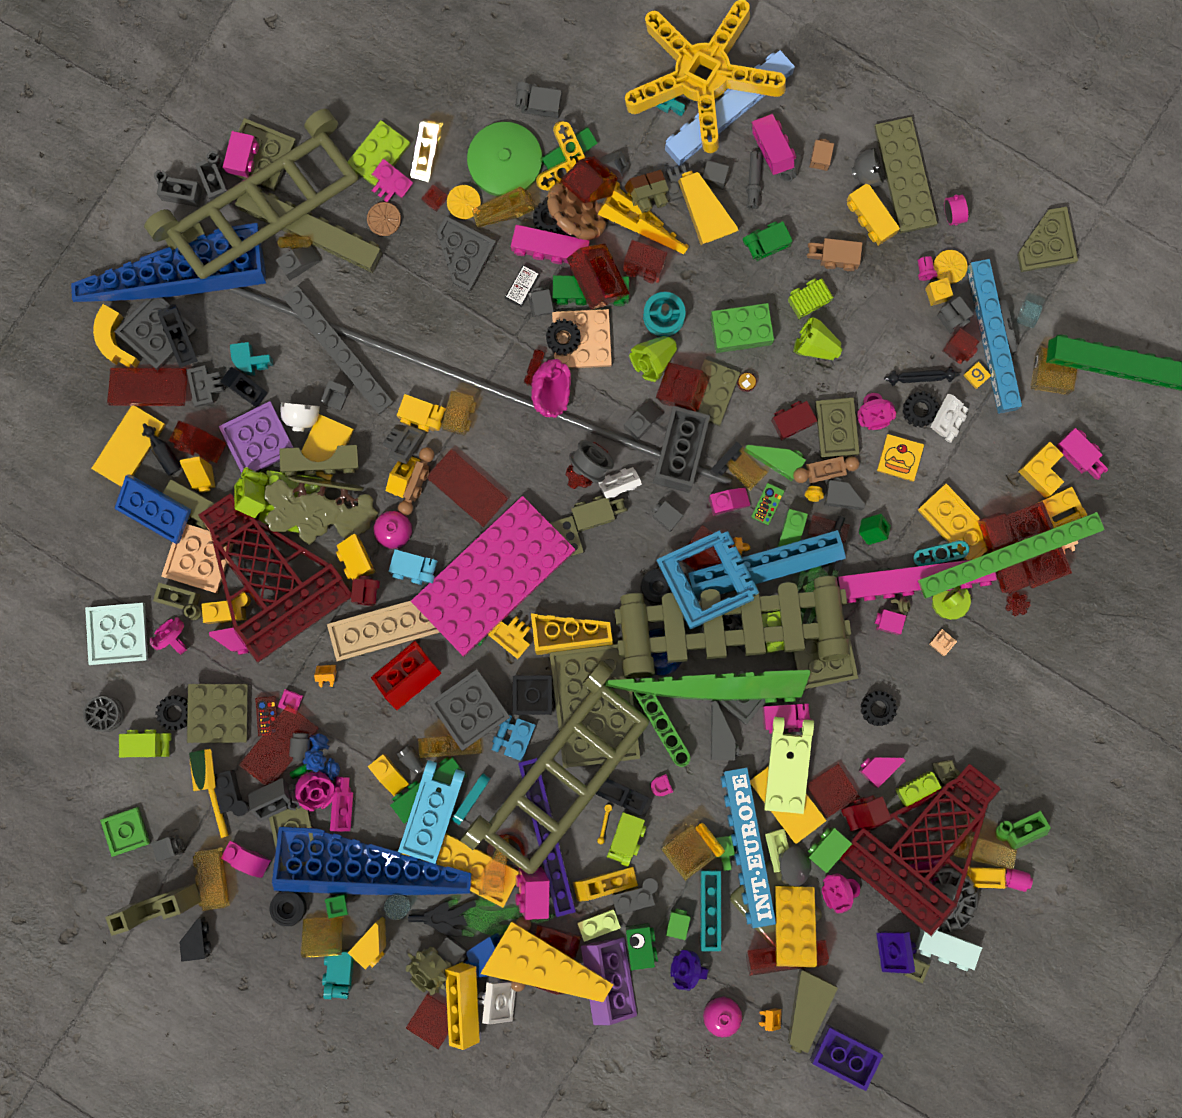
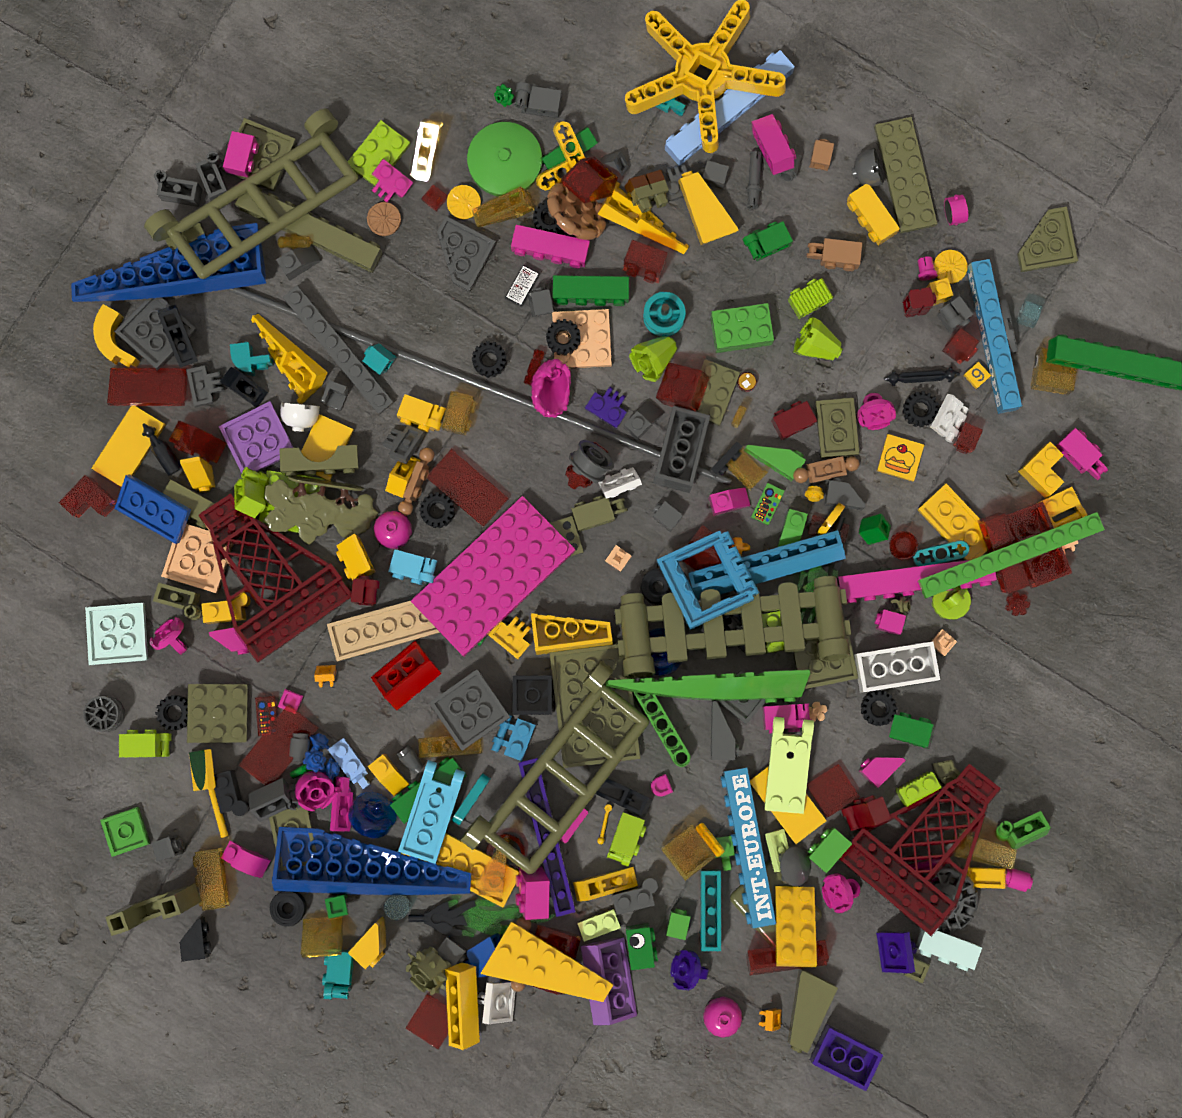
(86, 494): none -> clear red brick
(300, 369): none -> yellow wedge
(349, 762): none -> light blue hinge
(372, 815): none -> clear blue wheel
(378, 358): none -> teal brick
(428, 502): none -> black tyre
(489, 348): none -> black tyre
(504, 95): none -> green plant
(574, 826): none -> dark pink tile
(597, 275): clear red slope -> none
(607, 407): none -> dark purple hinge
(618, 558): none -> light nougat tile
(738, 416): none -> clear yellow tile
(817, 711): none -> light nougat plant
(831, 519): none -> yellow tile
(896, 667): none -> white brick
(903, 545): none -> clear red hair
(912, 731): none -> green brick
(918, 302): none -> dark red brick
(967, 438): none -> clear red brick

